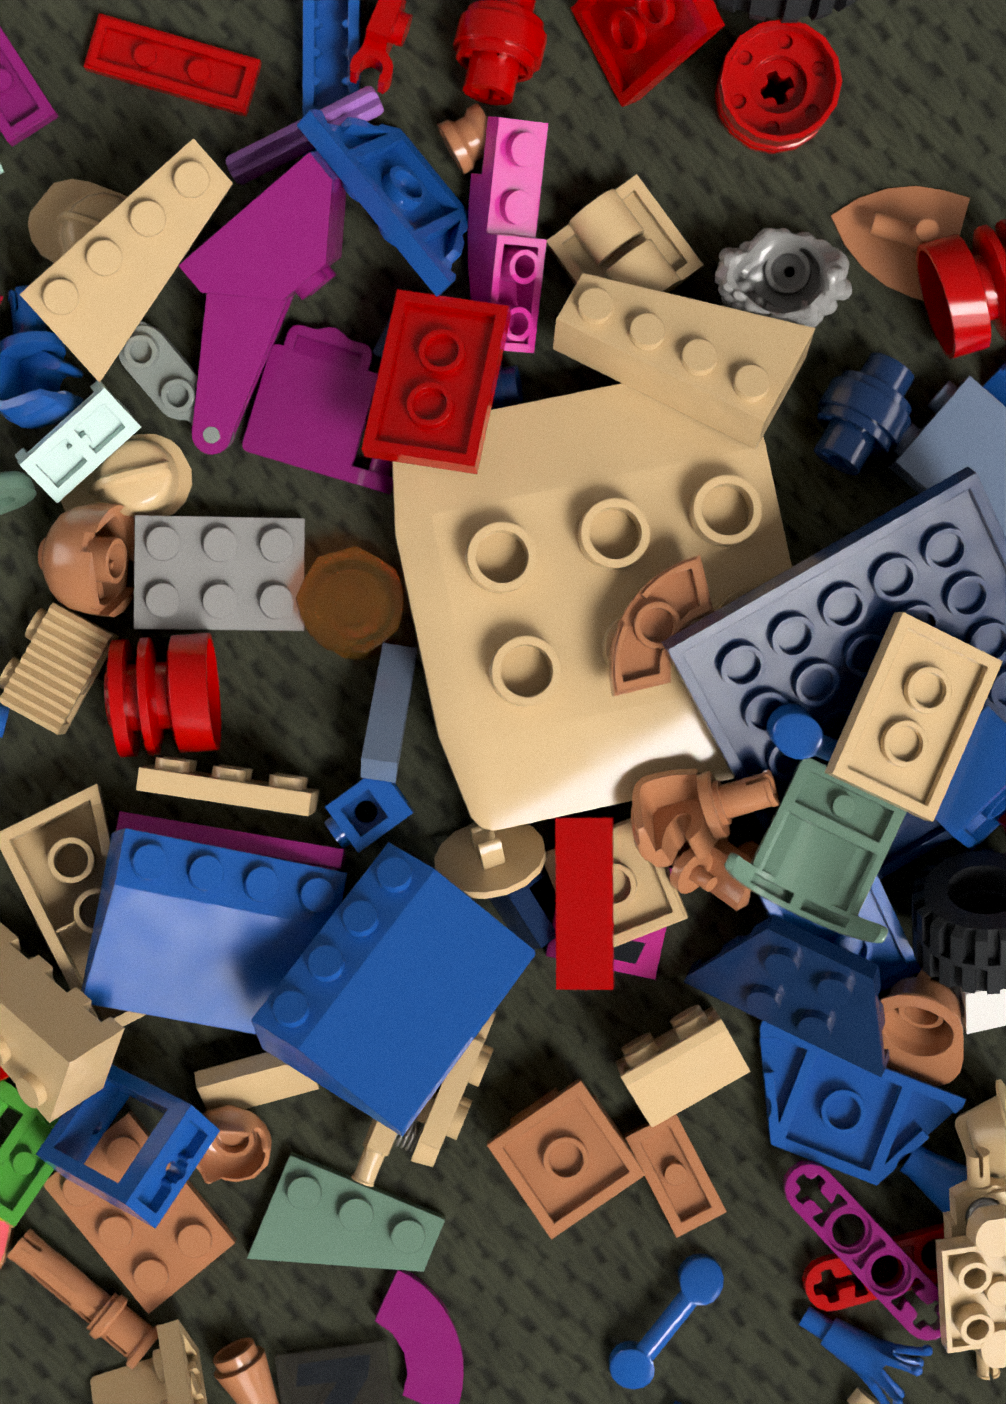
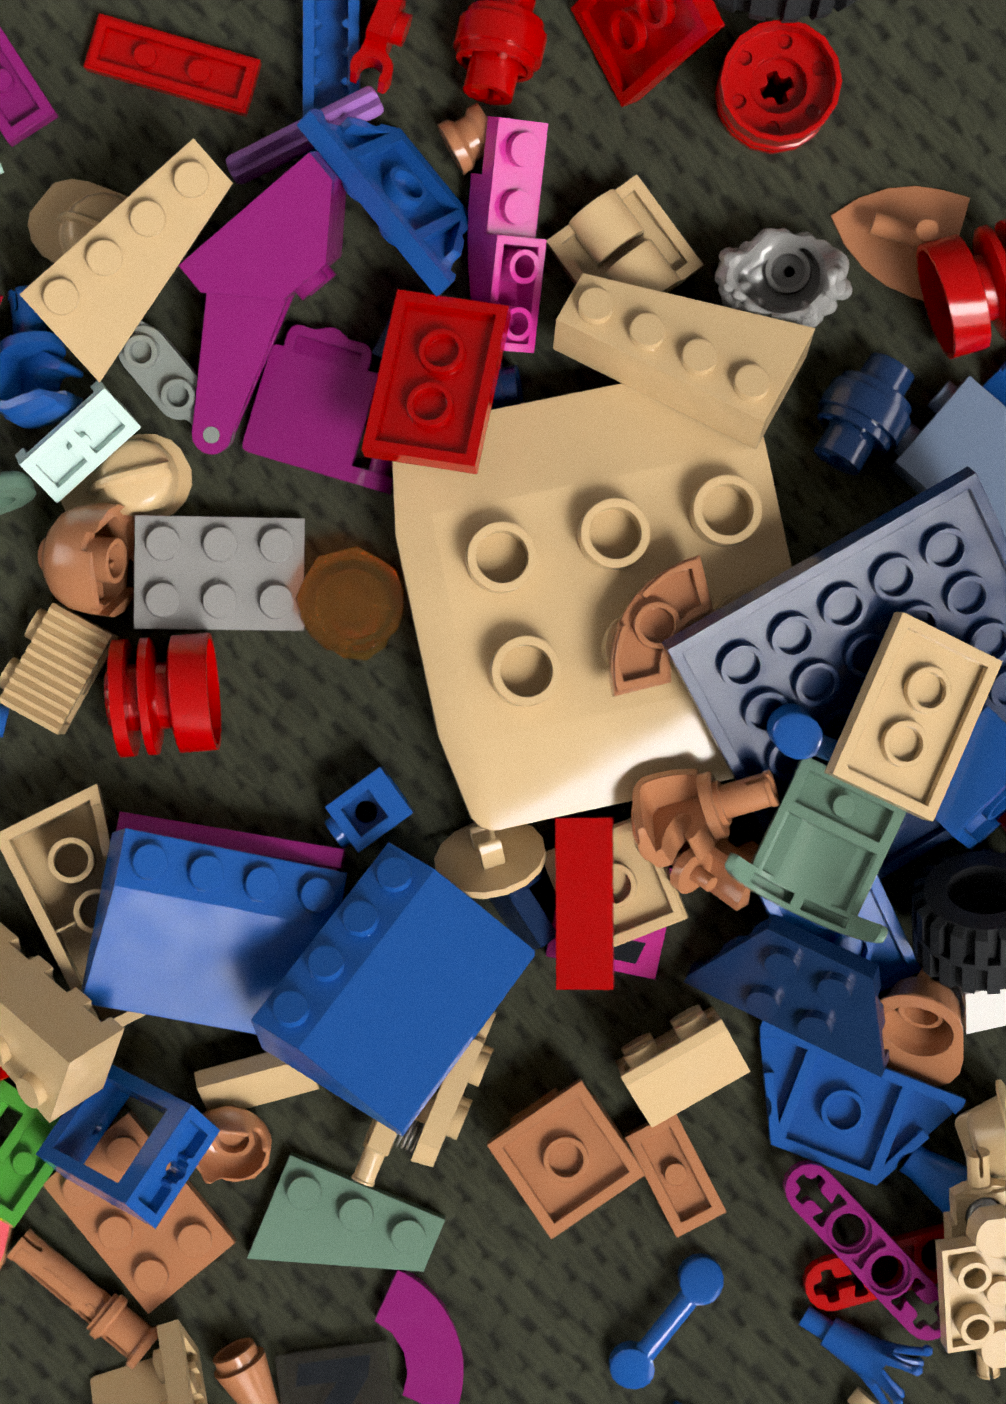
(228, 785): tan plate -> none
(388, 713): sand blue piece -> none

